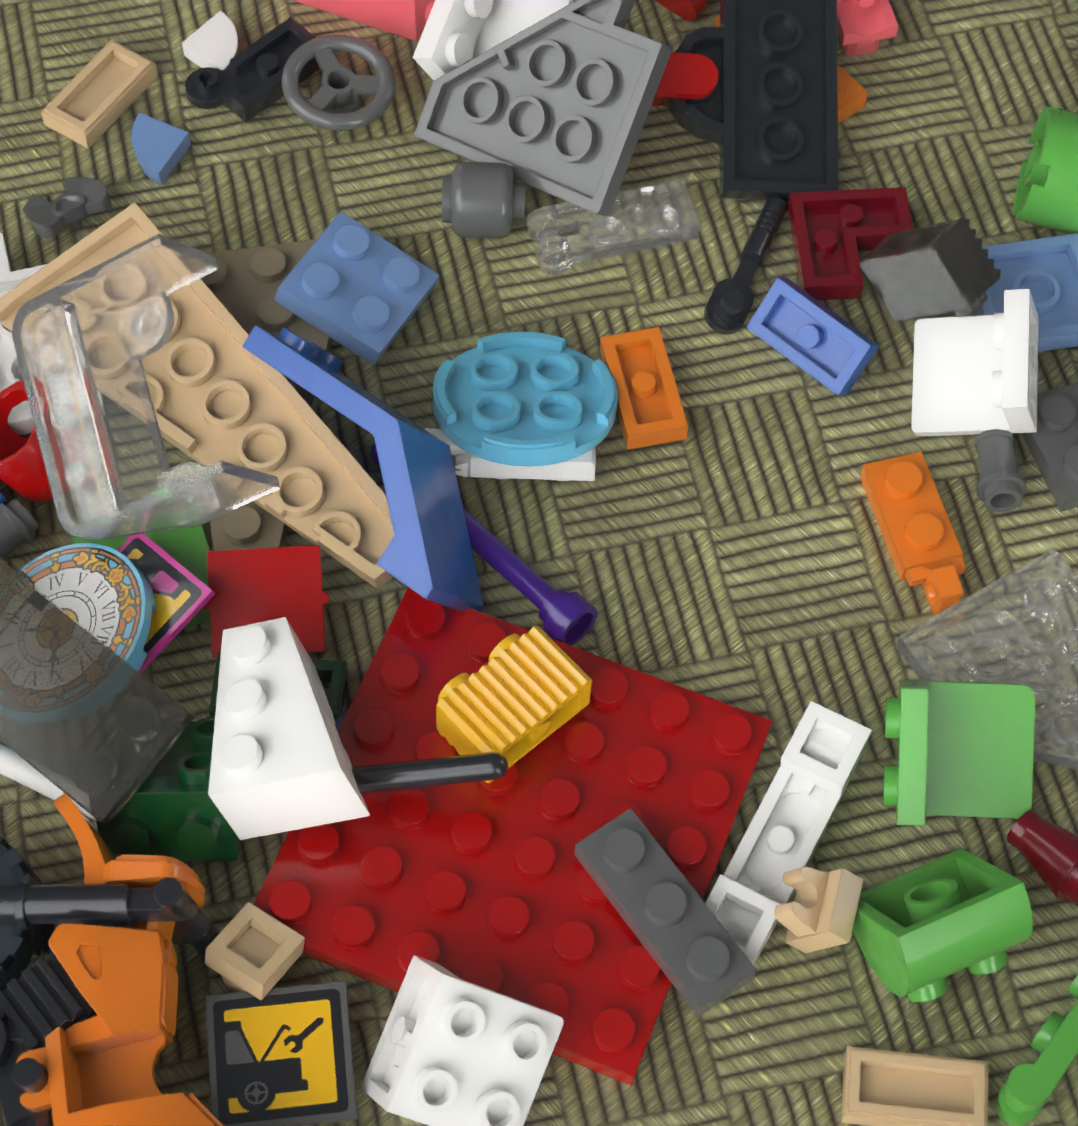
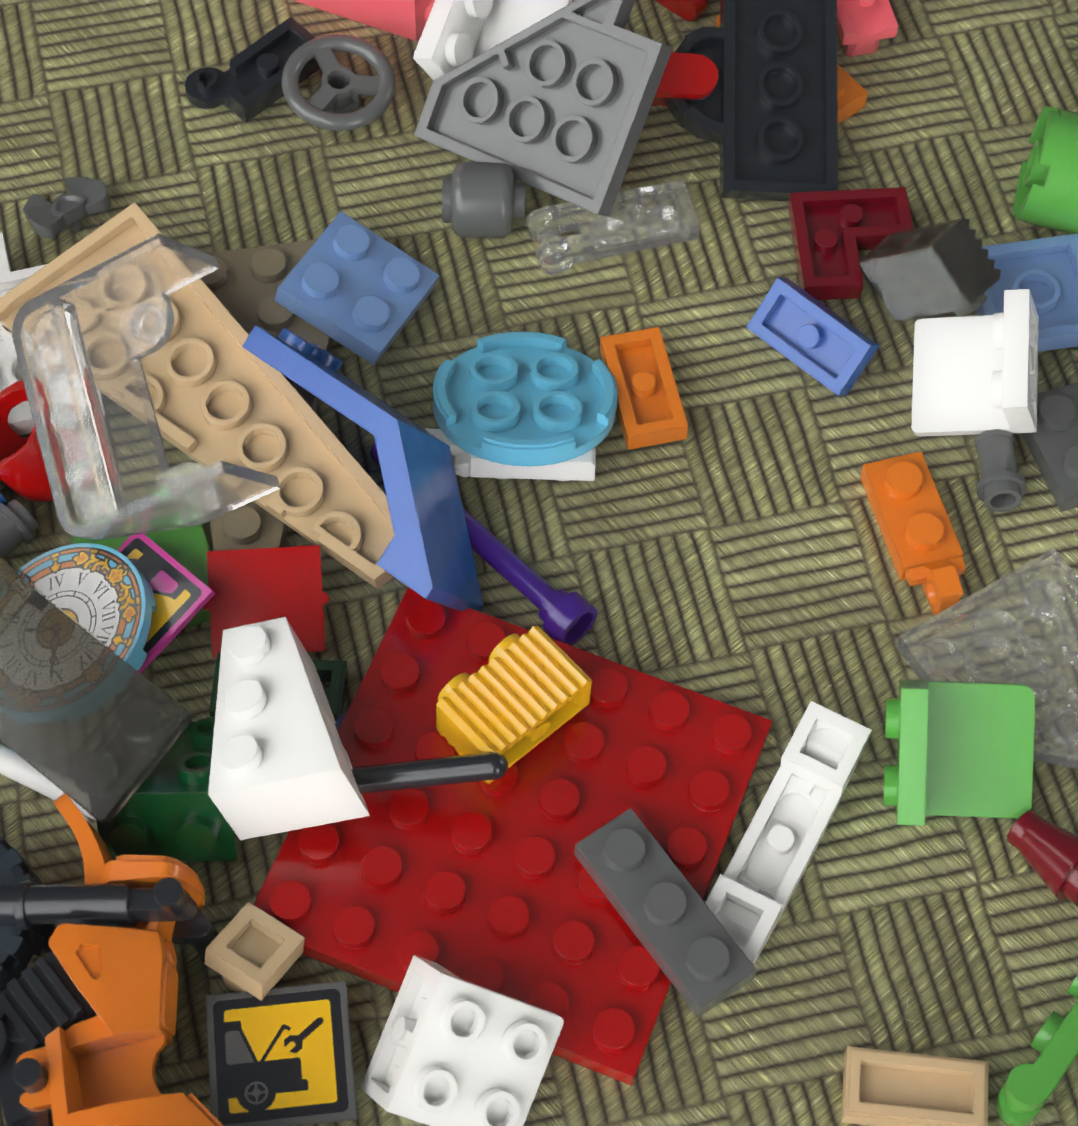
(99, 94): tan tile -> none
(158, 146): medium blue tile -> none
(213, 43): white tile -> none
(732, 297): black piece -> none
(822, 908): tan tile -> none
(940, 922): bright green brick -> none

